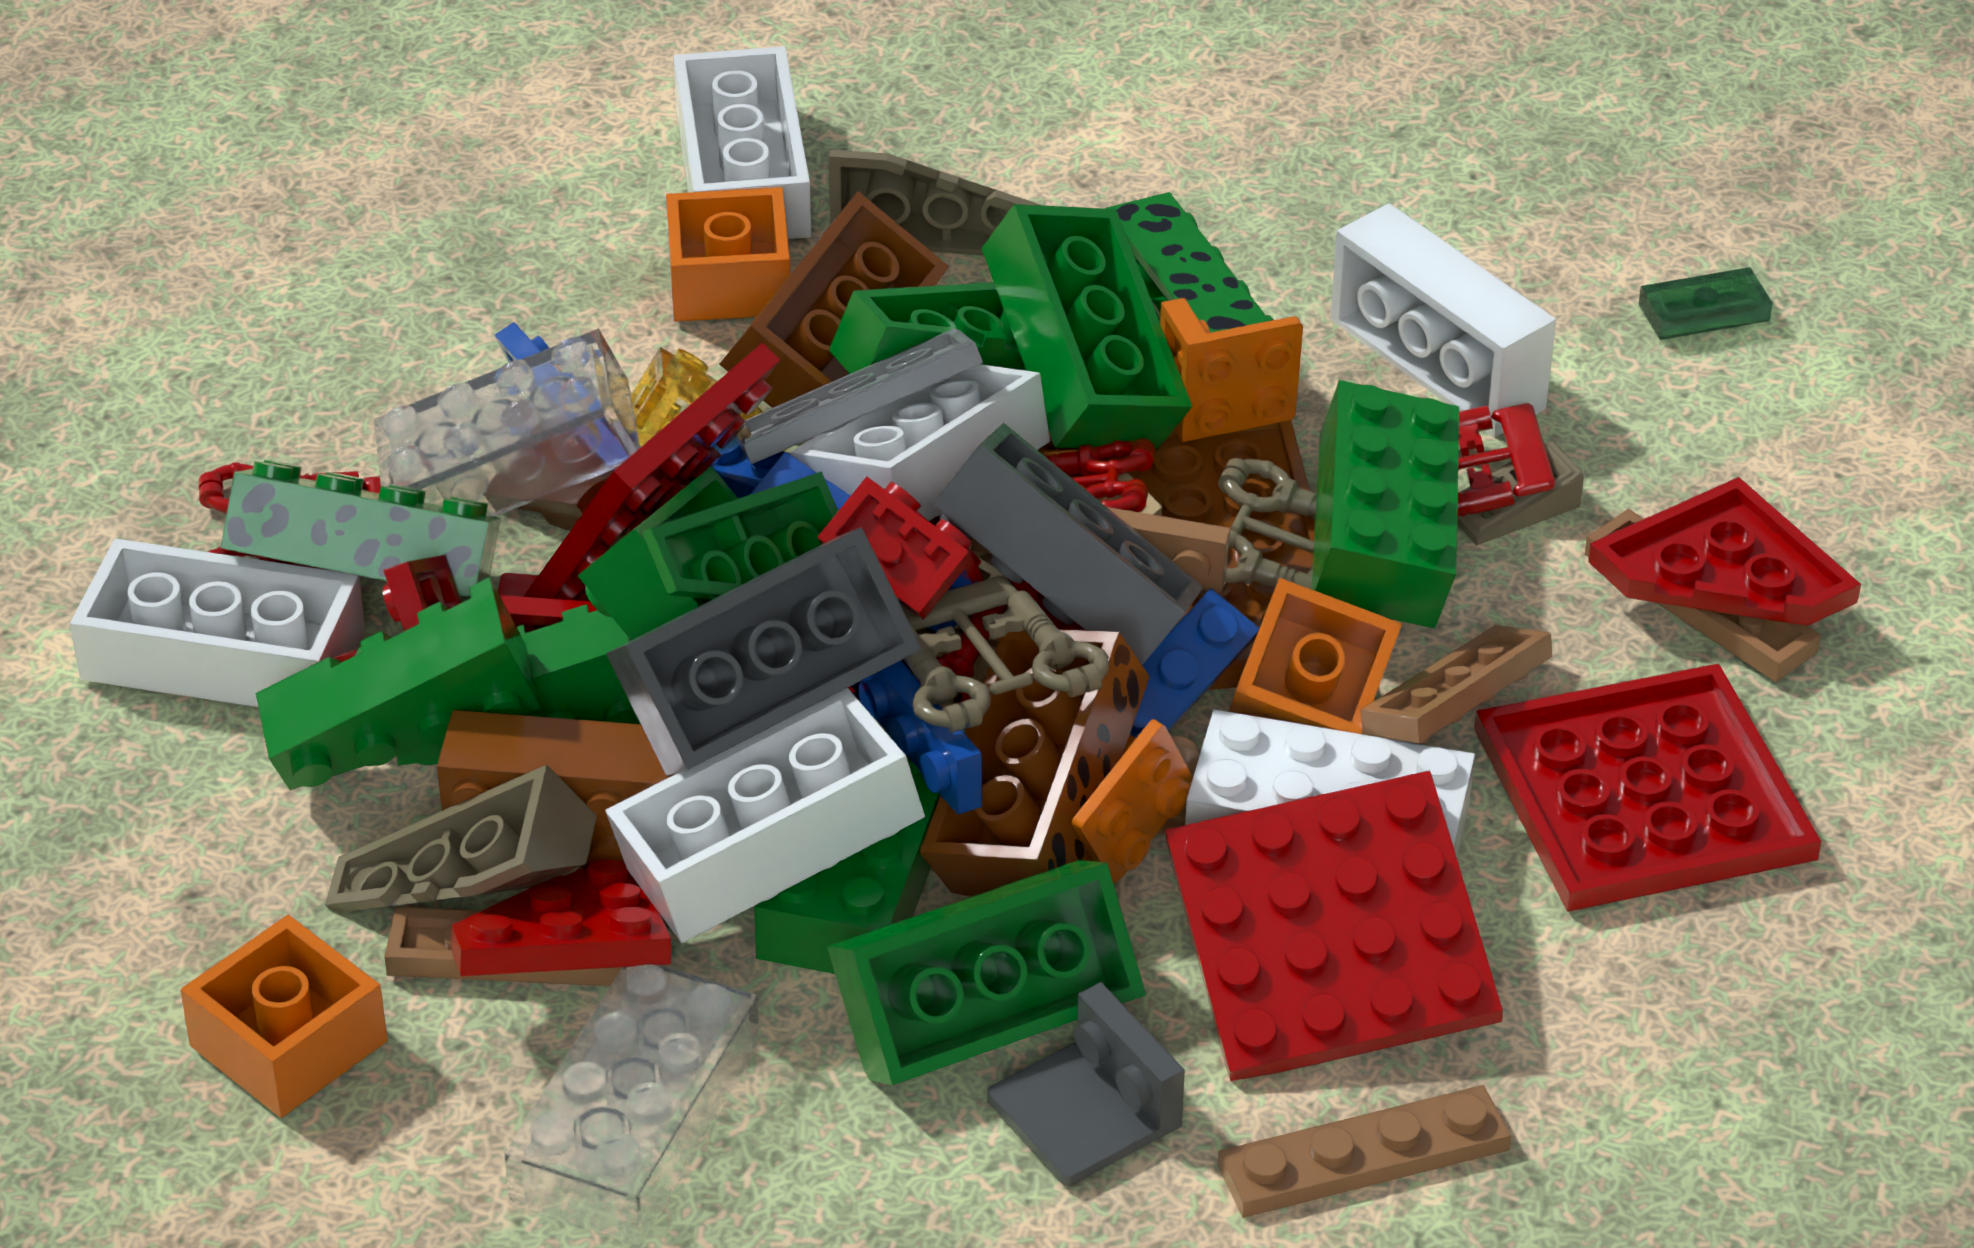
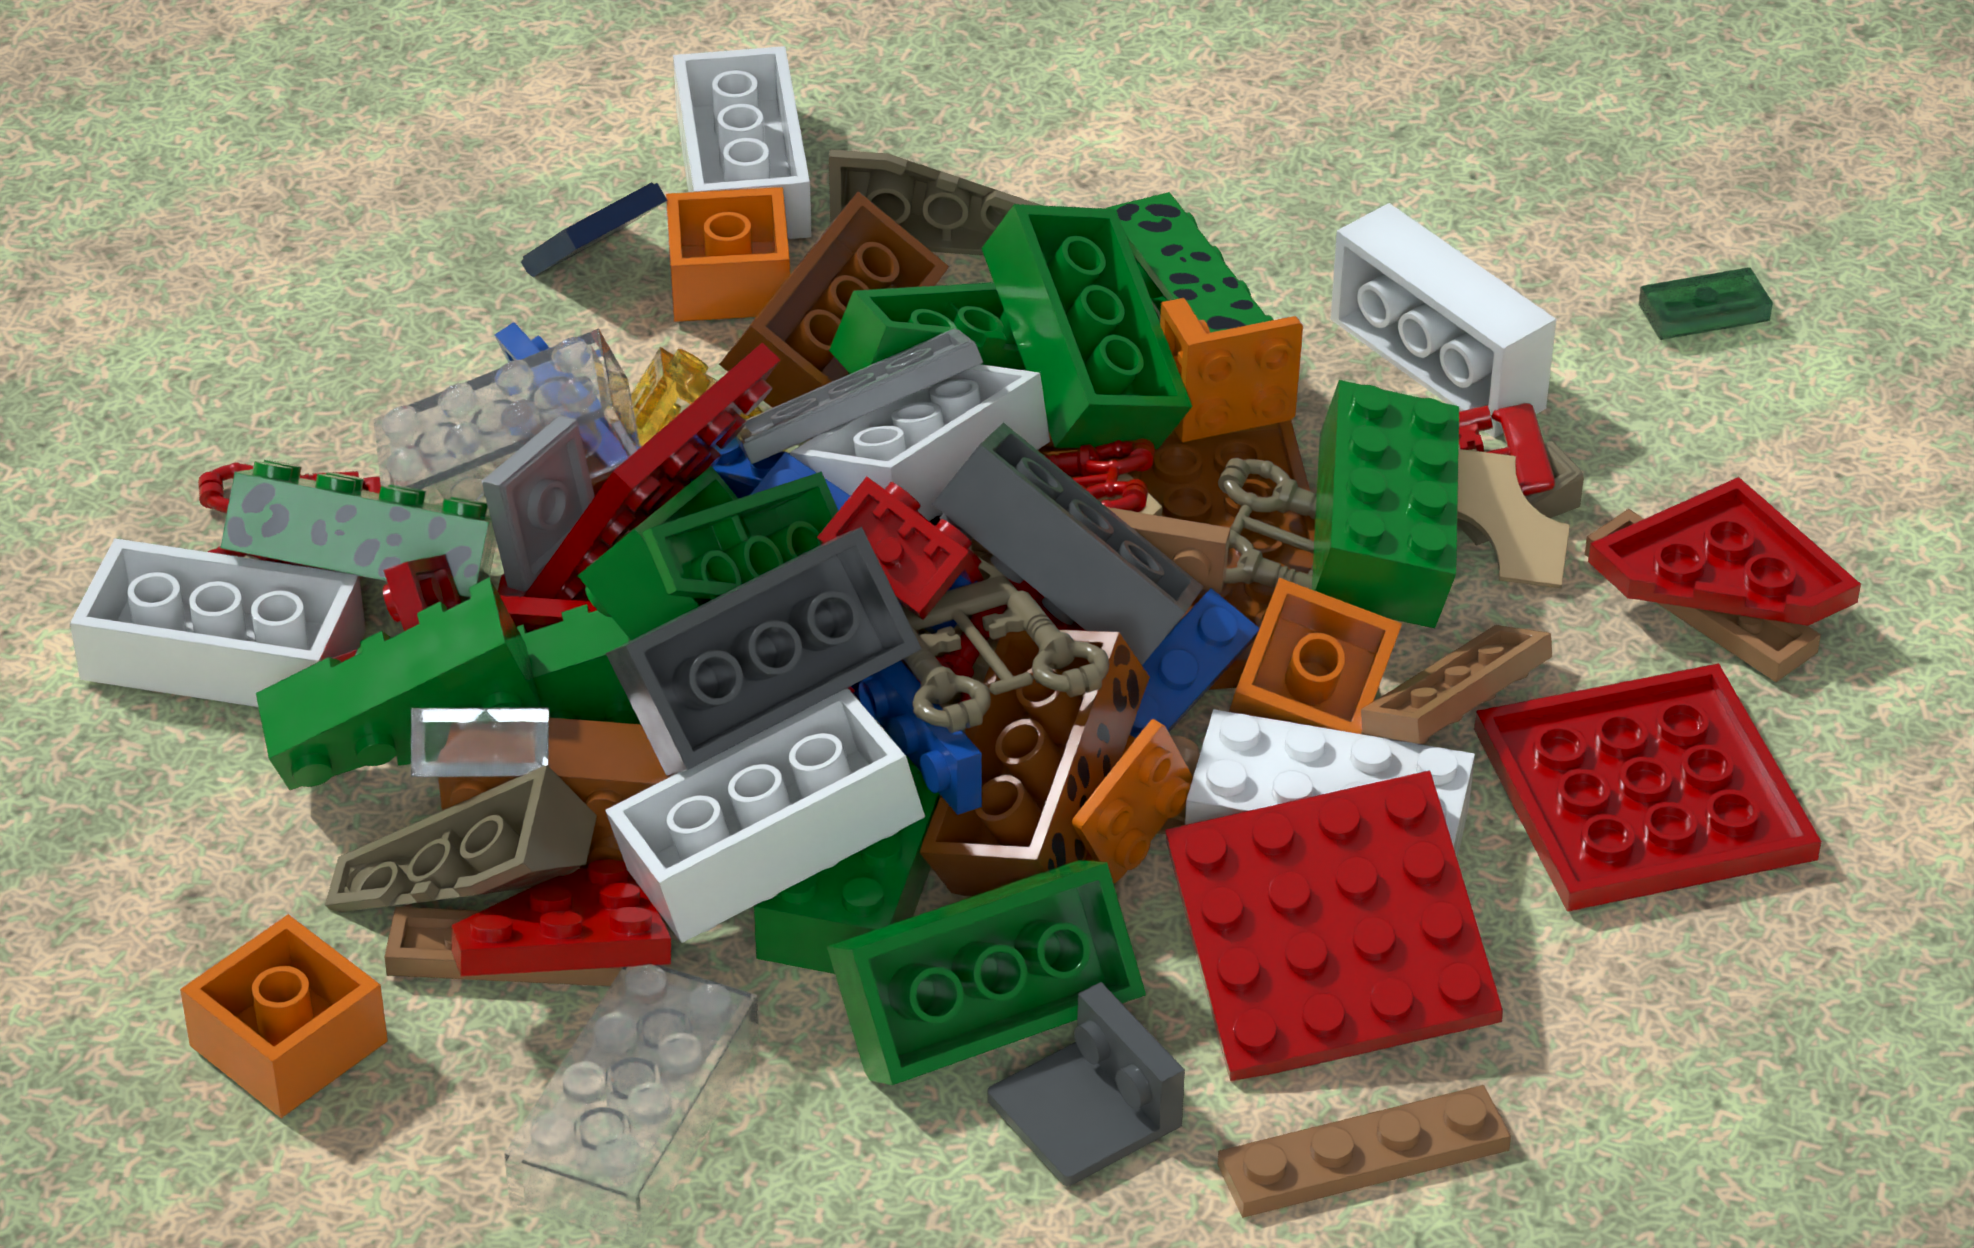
(478, 741): none -> clear slope
(538, 499): none -> light grey tile
(593, 229): none -> dark blue tile
(1525, 541): none -> tan tile

